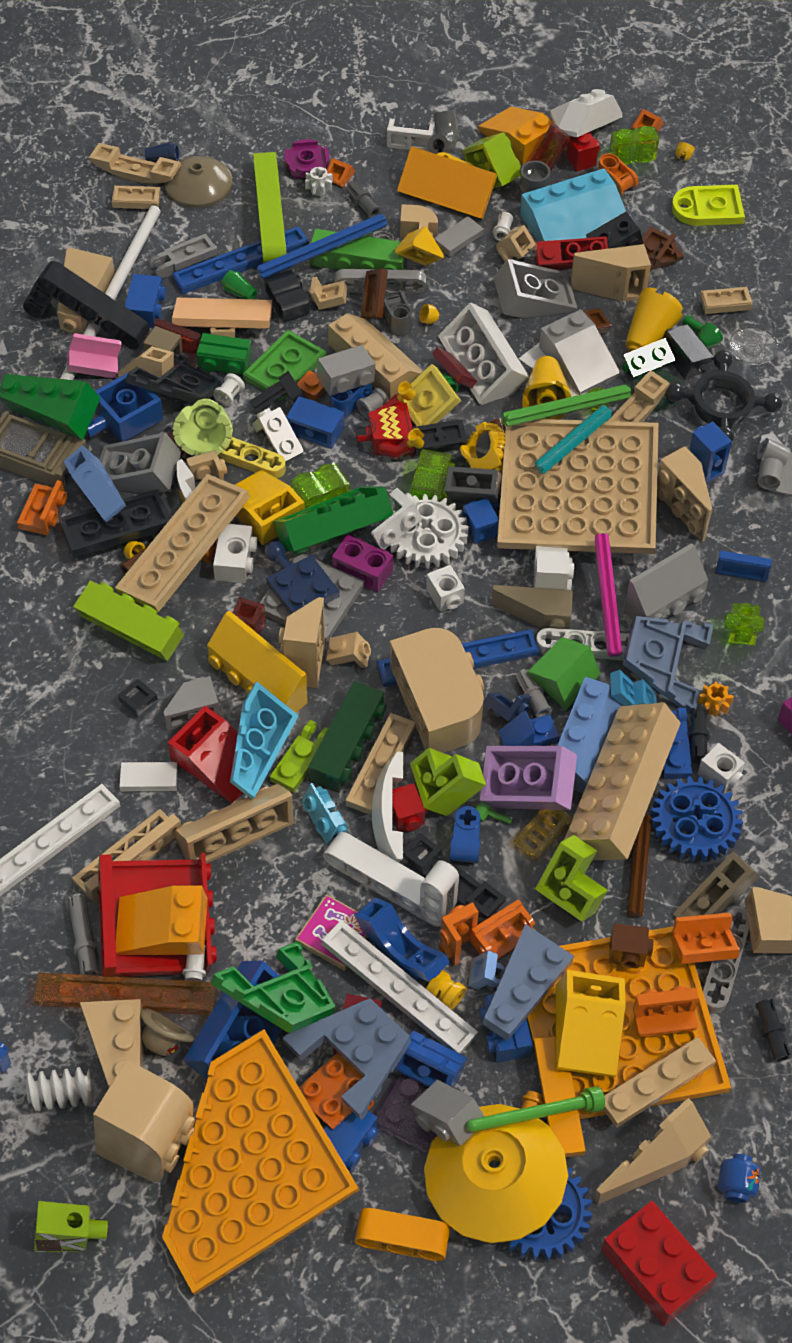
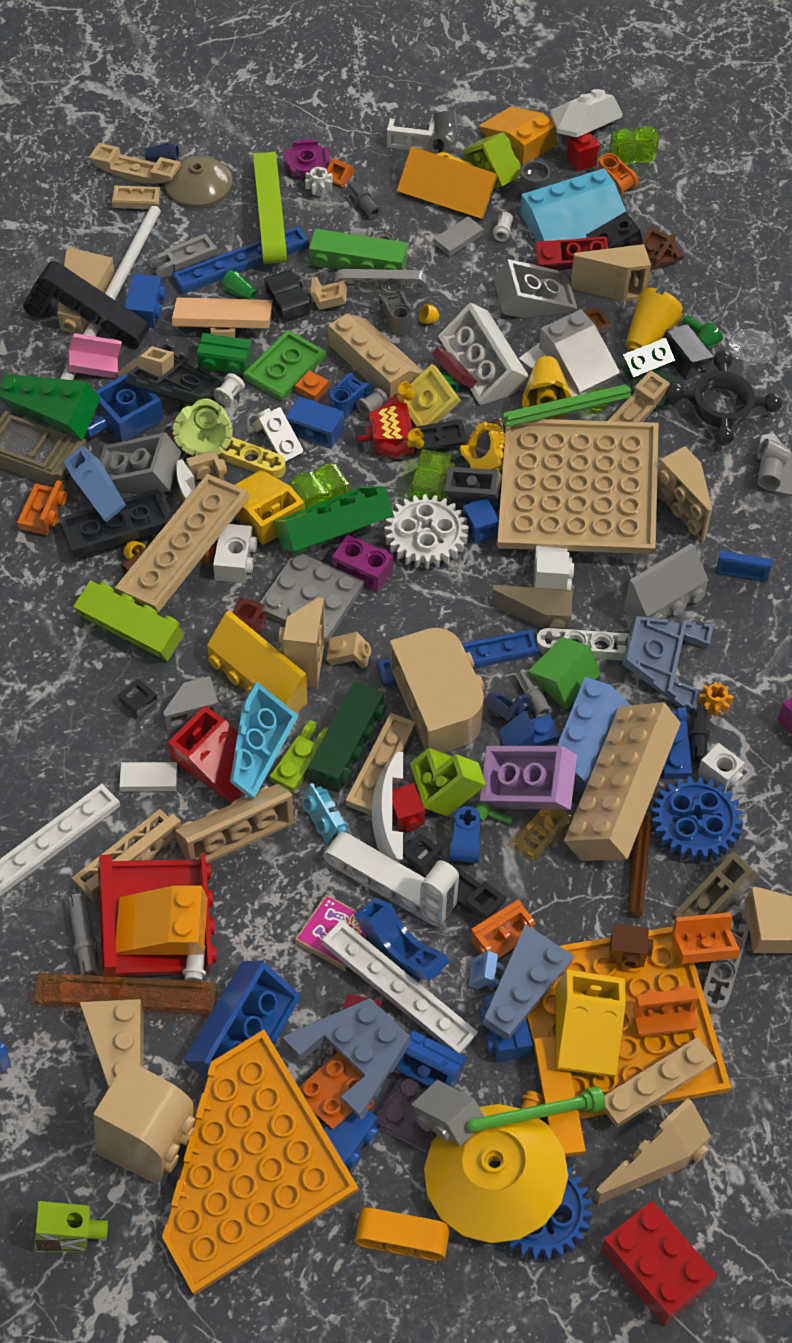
(58, 1089): white piece -> none
(162, 1034): dark tan hat -> none
(164, 340): dark tan panel -> none
(189, 338): clear red tile -> none
(285, 385): black piece -> none
(287, 1000): green wing -> none
(299, 581): dark blue plate -> none
(322, 246): blue axle -> none
(346, 370): light grey brick -> none
(374, 294): reddish brown tile -> none
(399, 522): white bracket -> none
(416, 217): tan brick -> none
(420, 247): yellow slope -> none
(443, 580): white brick -> none
(446, 990): yellow wheel -> none
(457, 930): orange bracket -> none
(515, 243): tan piece -> none
(551, 146): clear red tile -> none
(566, 880): lime brick -> none
(572, 439): teal axle -> none
(608, 595): dark pink axle -> none
(631, 692): dark azure slope -> none
(648, 119): orange slope -> none
(685, 150): yellow hinge -> none
(709, 205): neon yellow tile -> none
(712, 449): blue brick -> none
(725, 300): tan plate -> none
(739, 1178): blue head -> none
(744, 623): clear neon green brick -> none
(773, 1030): black pin -> none

